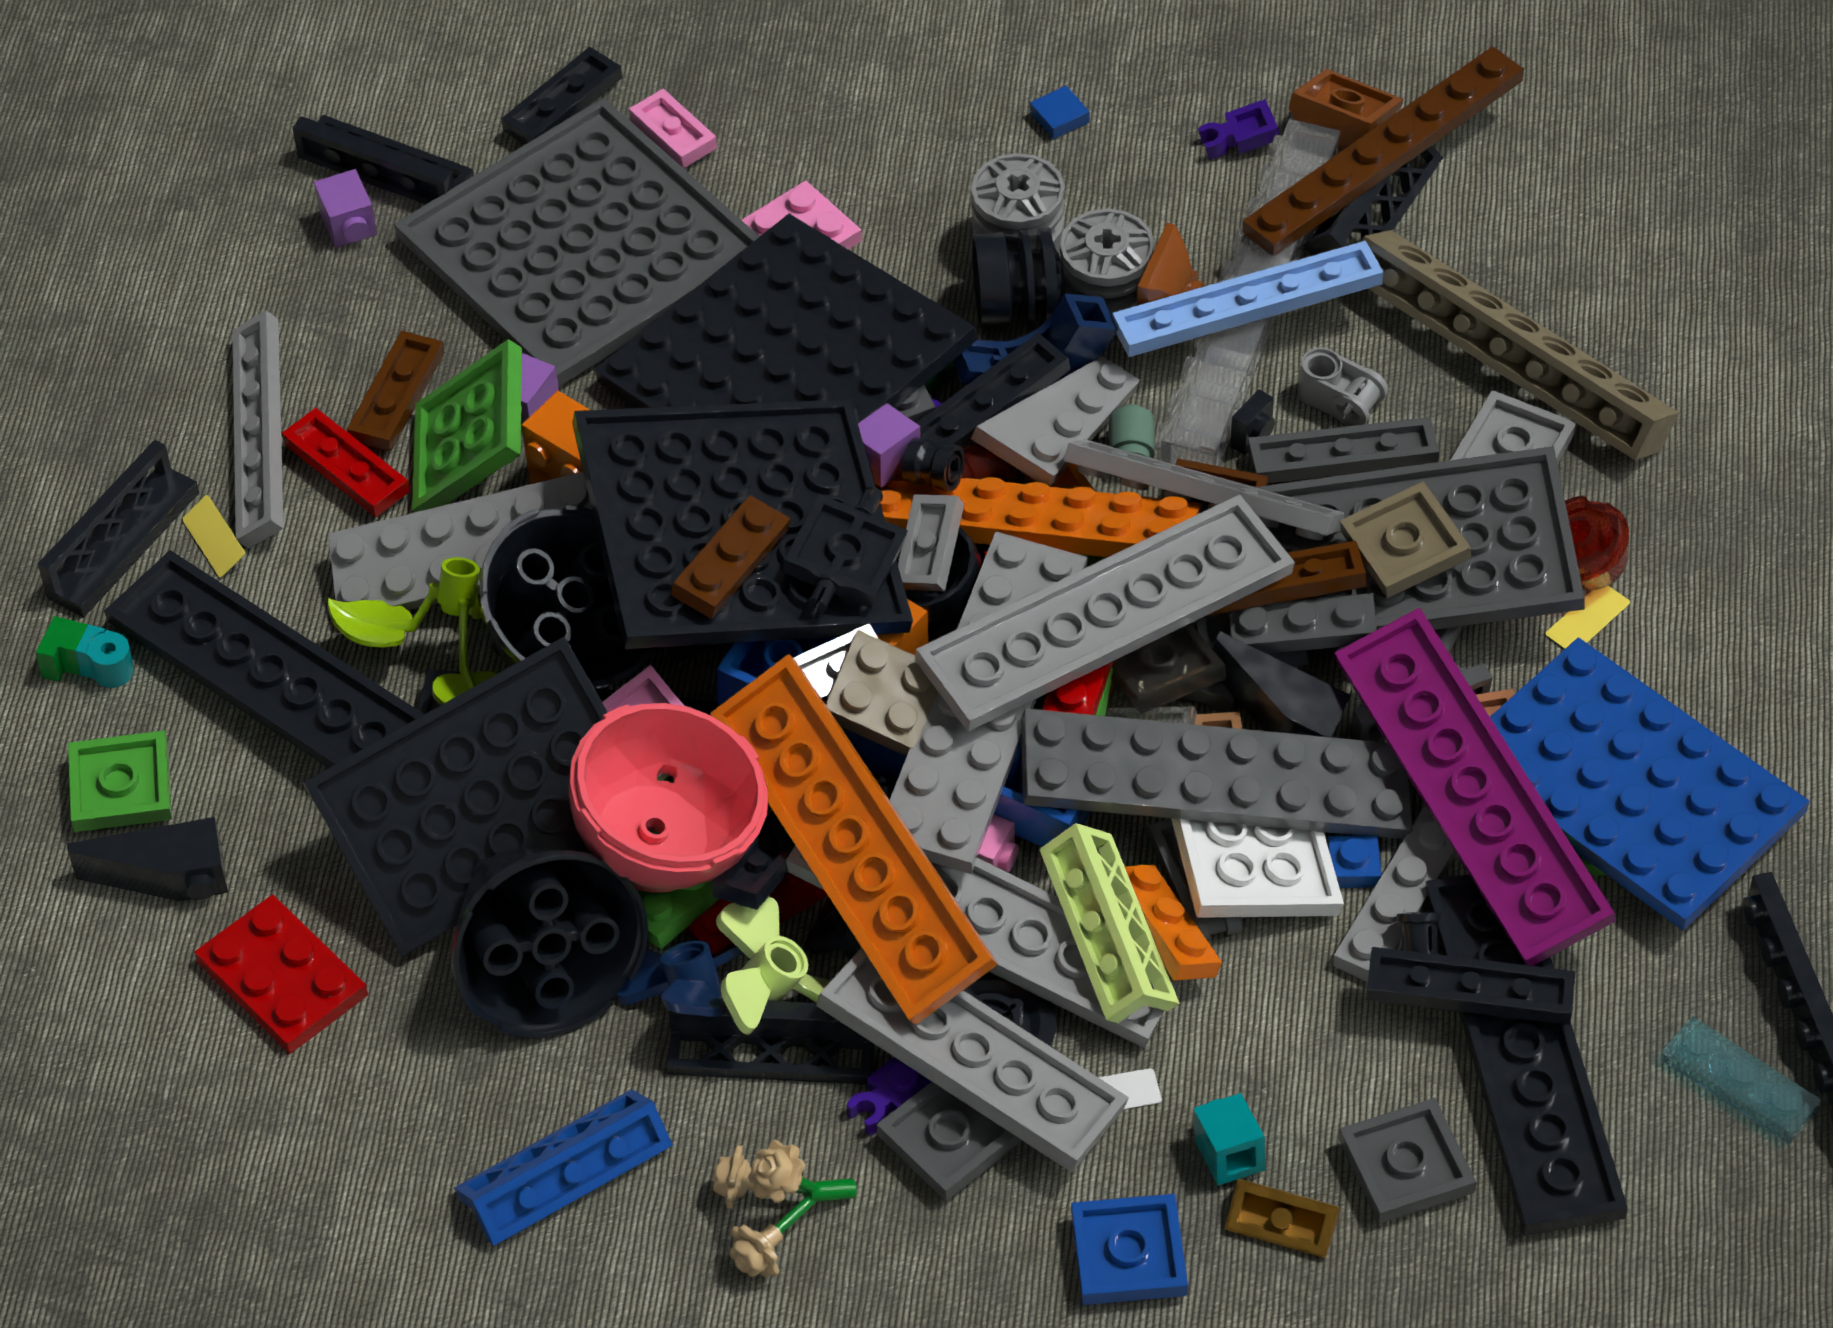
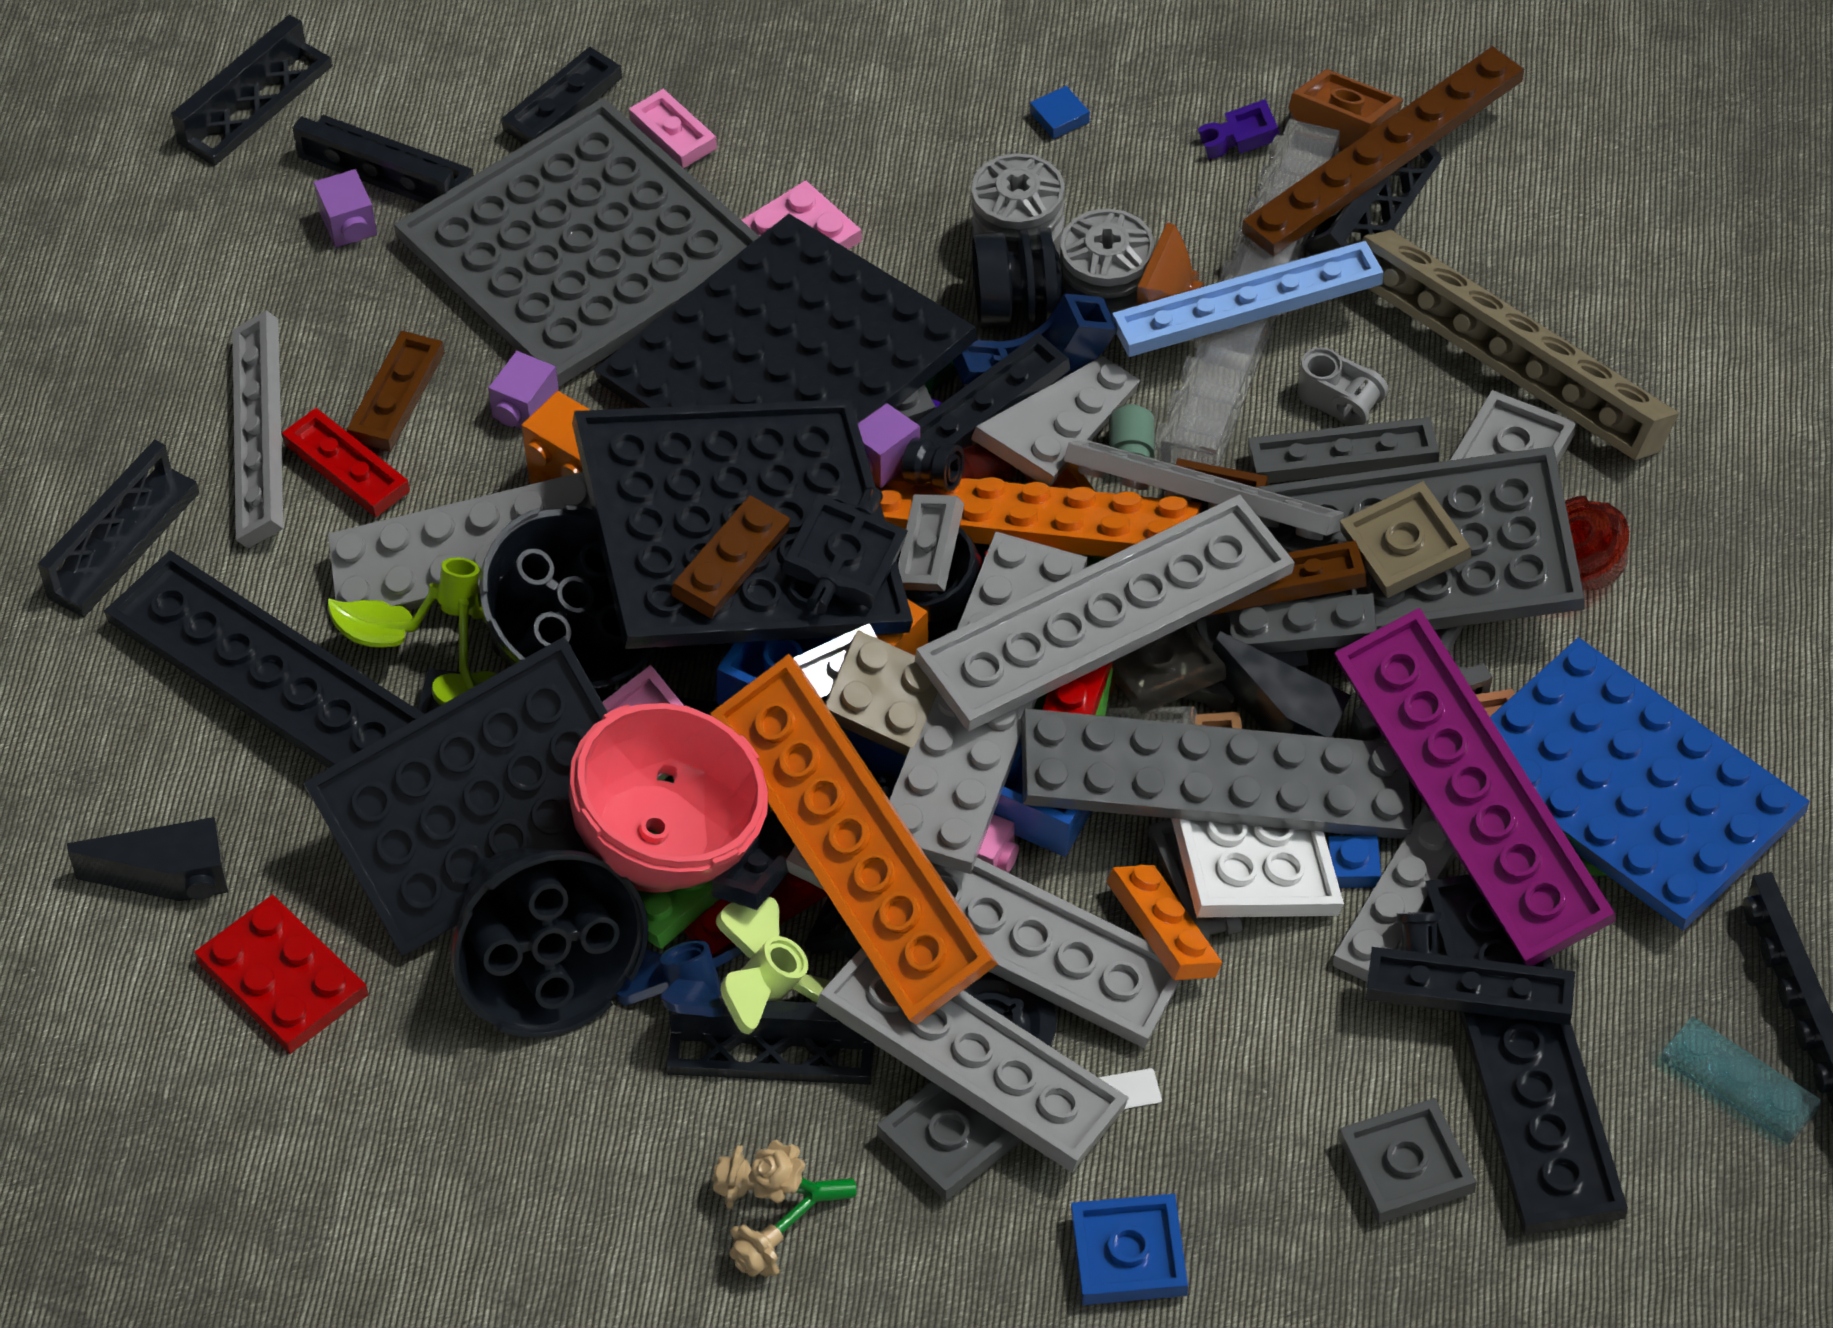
(84, 652): leg -> none
(119, 781): bright green plate -> none
(213, 536): light yellow sticker -> none
(239, 89): none -> black fence
(468, 428): bright green plate -> none
(565, 1165): blue fence -> none
(889, 1089): dark purple plate -> none
(1107, 928): yellowish green fence -> none
(1229, 1138): teal brick -> none
(1252, 420): black plate -> none
(1282, 1218): pearl gold slope -> none
(1599, 610): light yellow sticker -> none

